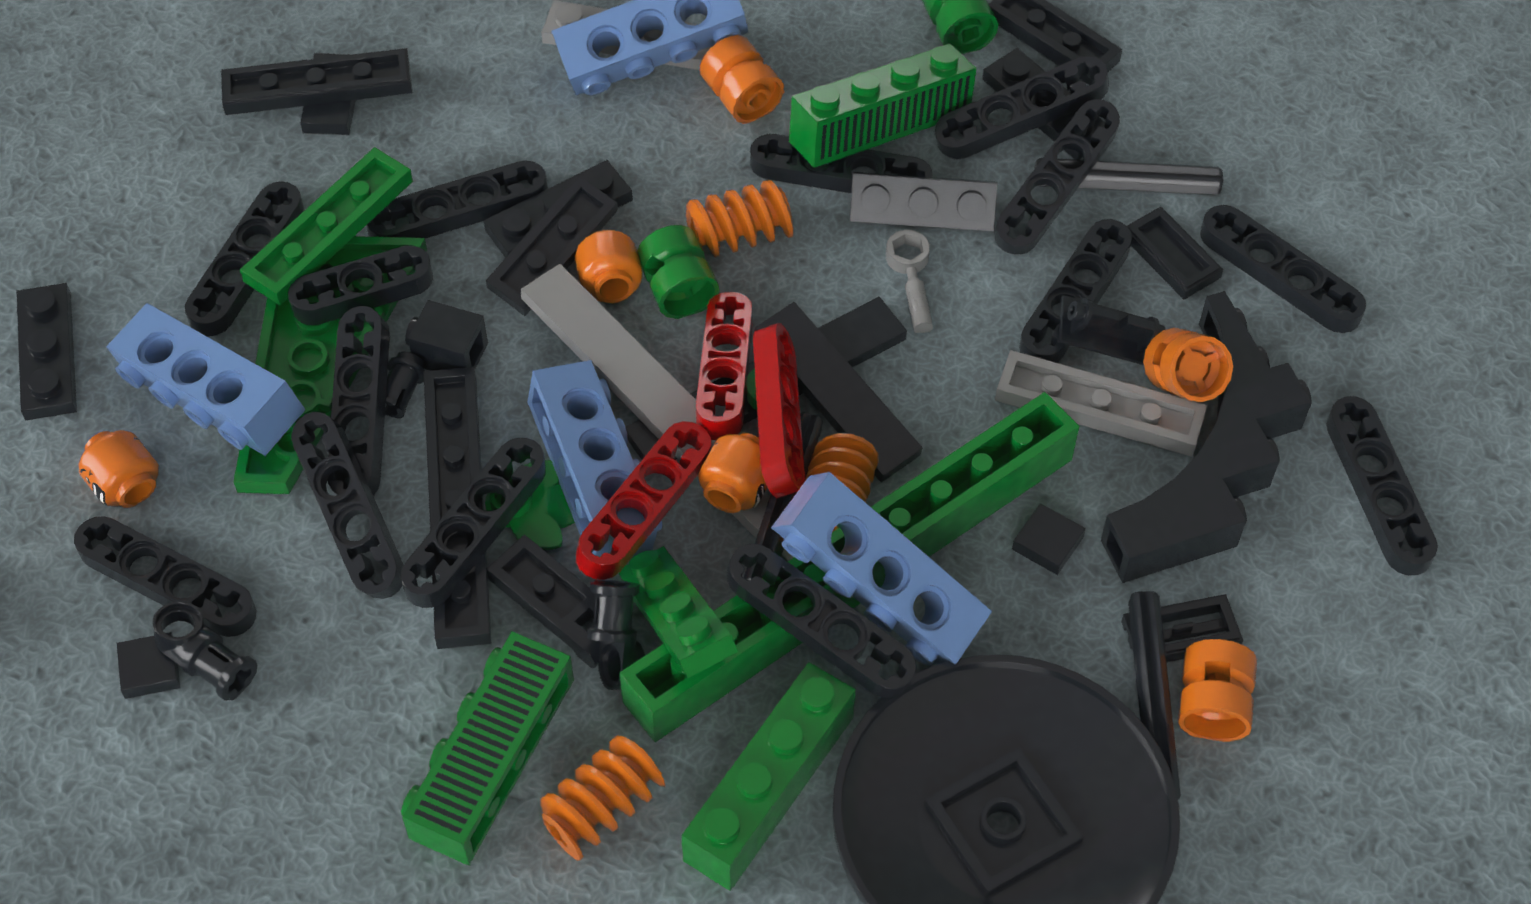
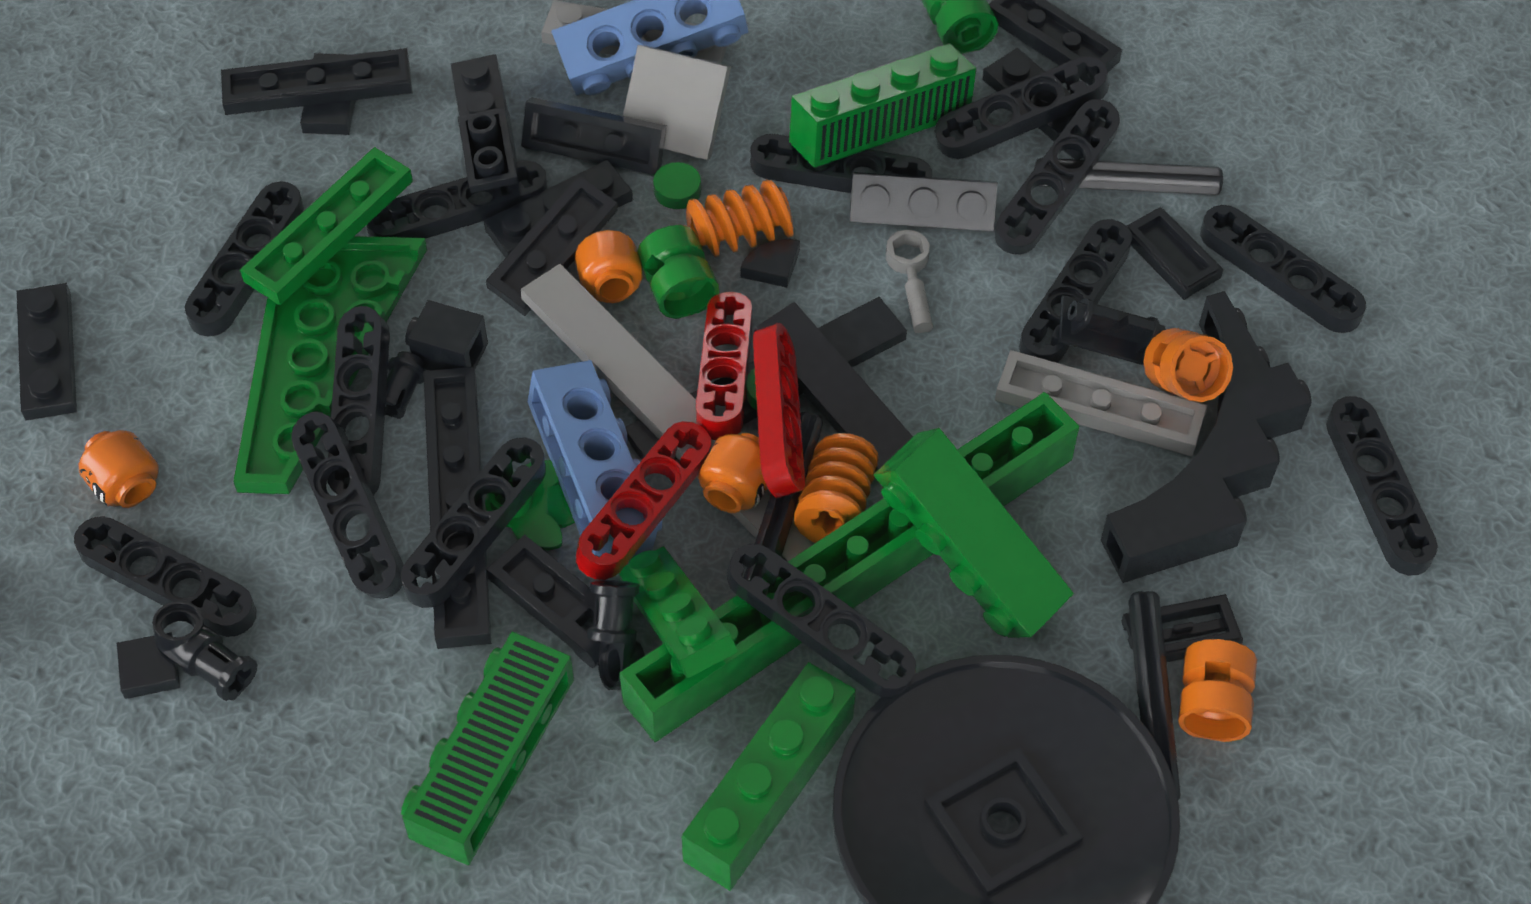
(205, 379): medium blue brick -> none
(371, 267): black beam -> none
(484, 124): none -> black slope
(593, 135): none -> black plate
(599, 792): orange piece -> none
(676, 185): none -> green tile
(680, 94): none -> light grey tile
(741, 79): orange wheel -> none
(772, 262): none -> black tile
(951, 611): medium blue brick -> none
(972, 535): none -> green brick
(1048, 539): black tile -> none

